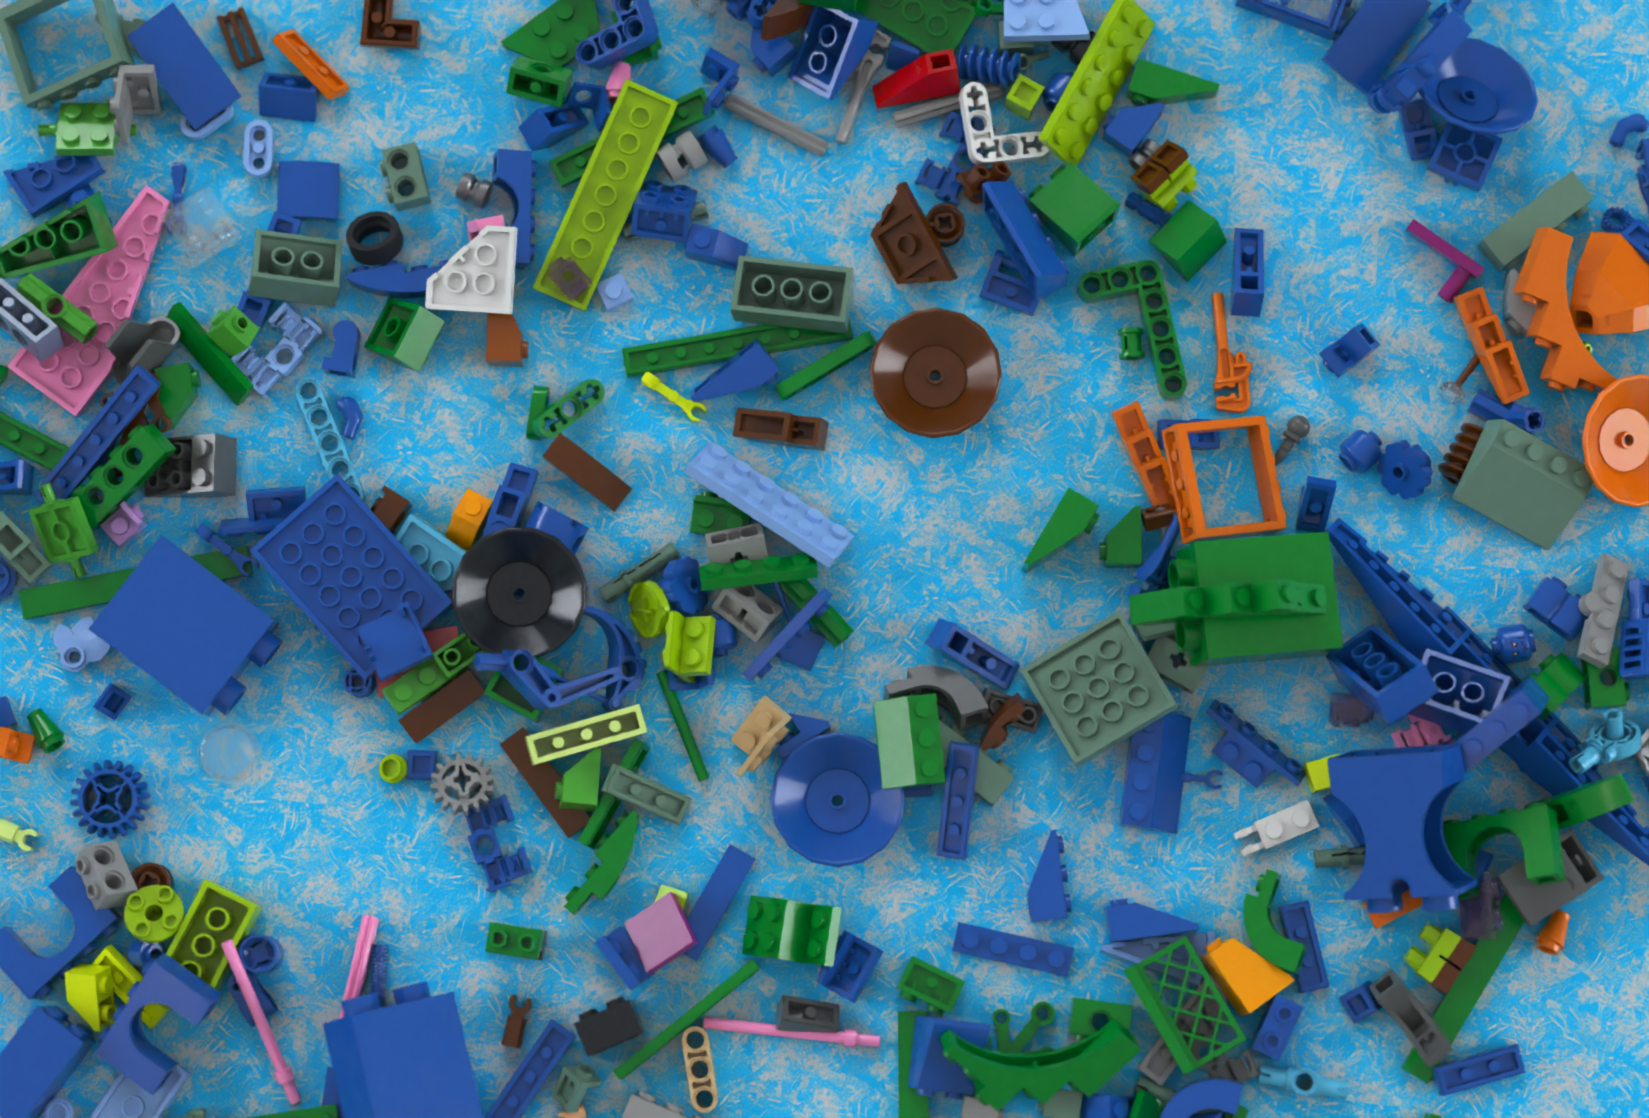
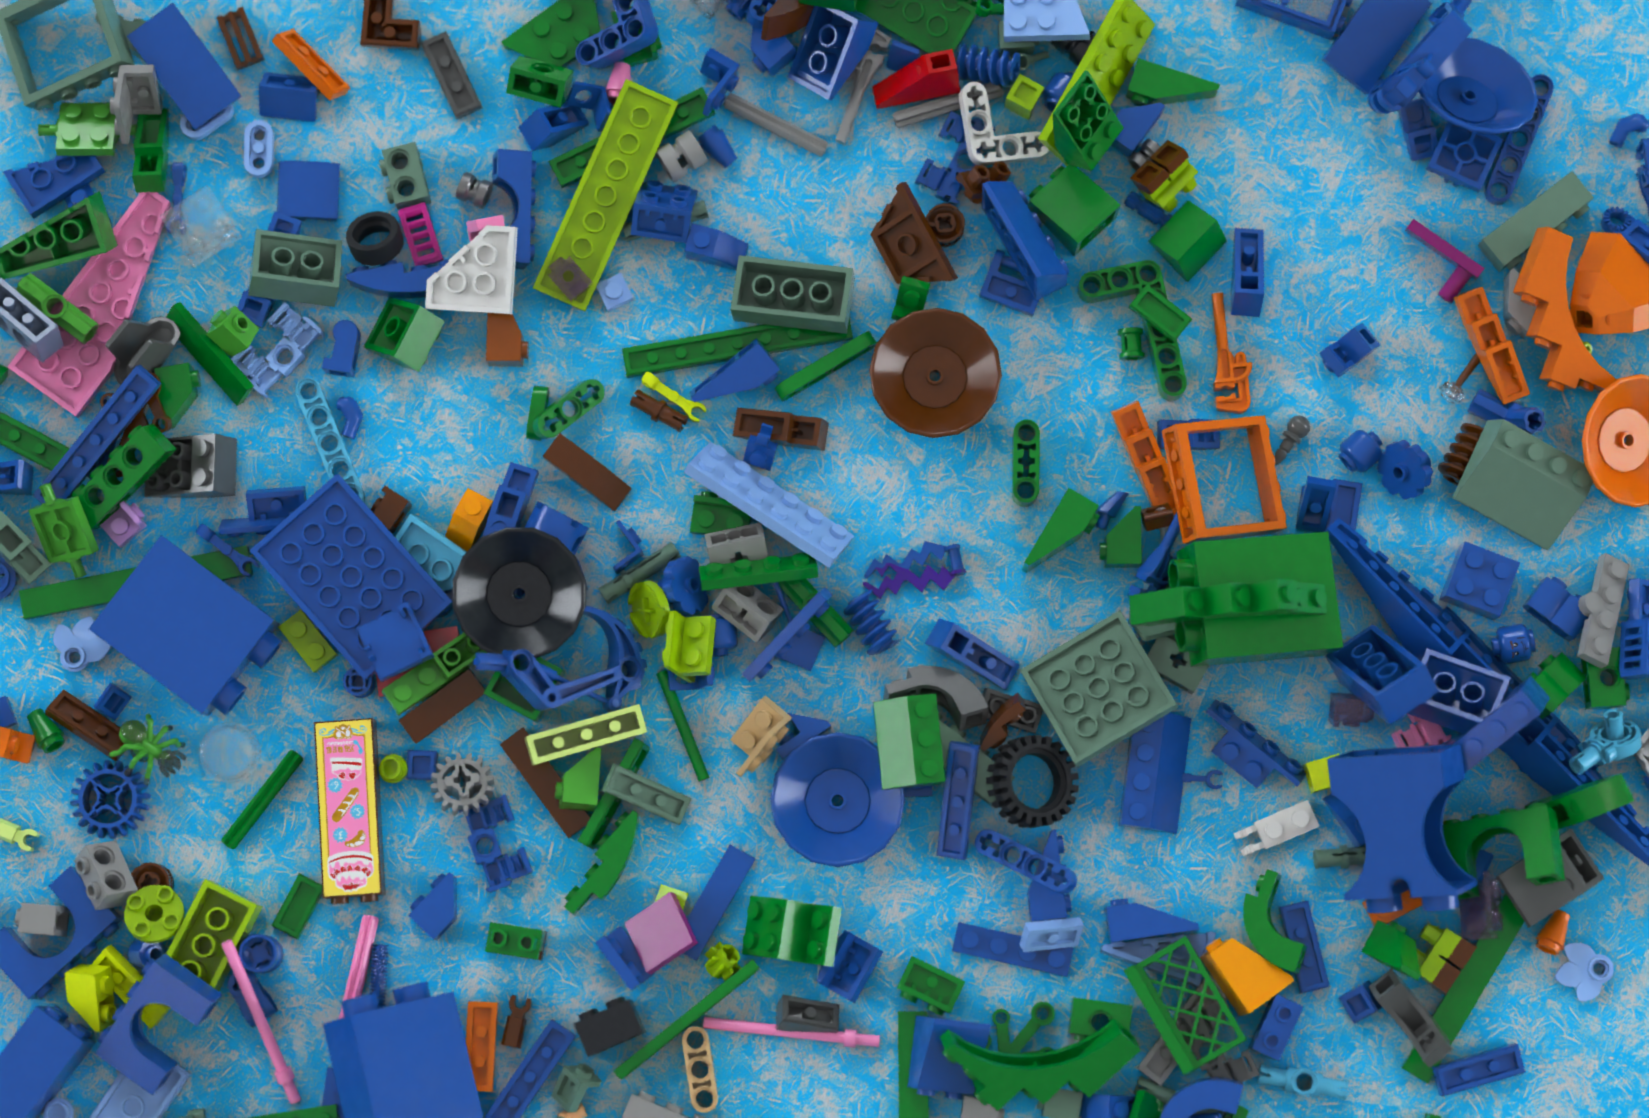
(42, 919): none -> light grey brick
(85, 723): none -> reddish brown tile
(145, 747): none -> animal
(151, 152): none -> green slope
(262, 799): none -> green axle
(298, 906): none -> green tile
(307, 641): none -> lime plate
(349, 810): none -> brick
(414, 211): none -> dark pink slope
(439, 908): none -> blue slope
(451, 75): none -> dark grey tile
(481, 1042): none -> orange plate
(634, 540): none -> blue bracket
(659, 410): none -> reddish brown pin
(722, 961): none -> lime gear
(760, 450): none -> blue plate
(870, 624): none -> blue piece
(903, 571): none -> piece
(910, 297): none -> green bracket
(1002, 781): none -> black tyre
(1025, 861): none -> blue beam
(1033, 457): none -> green beam
(1051, 934): none -> light blue plate
(1084, 124): none -> green slope
(1110, 509): none -> blue bar
(1160, 313): none -> green tile
(1345, 503): none -> blue tile
(1393, 949): none -> green slope
(1479, 581): none -> blue brick
(1516, 153): none -> blue beam
(1579, 971): none -> light blue plate

